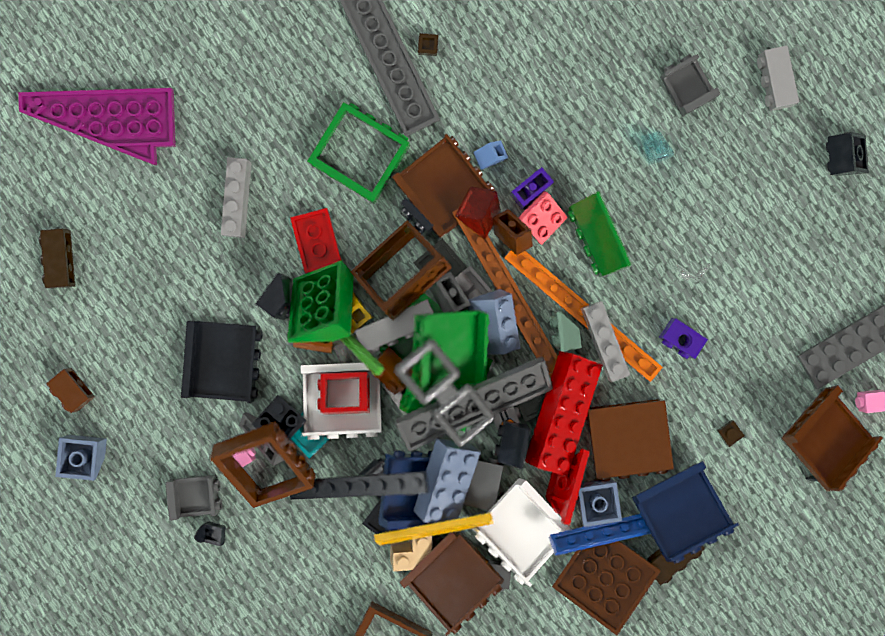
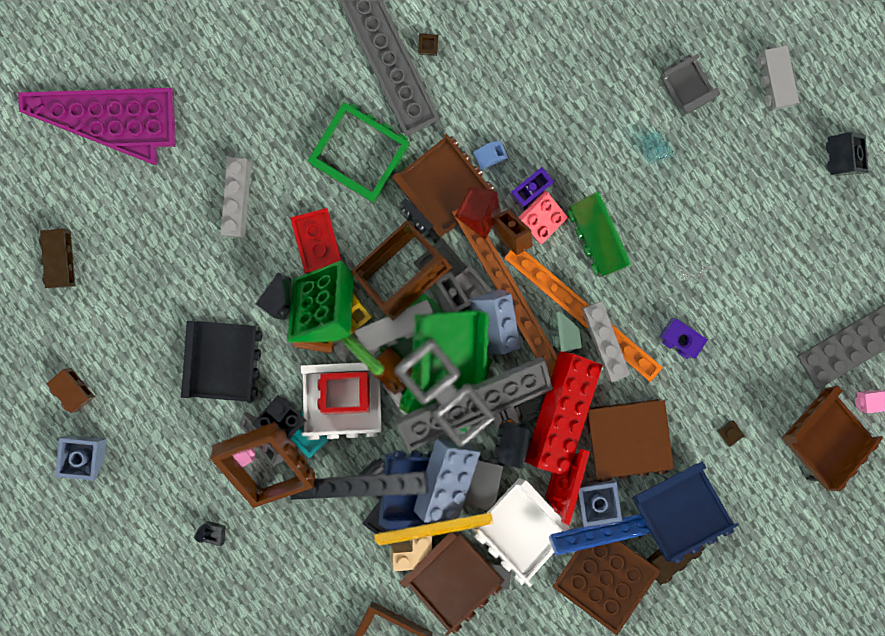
(193, 496): dark grey panel -> none

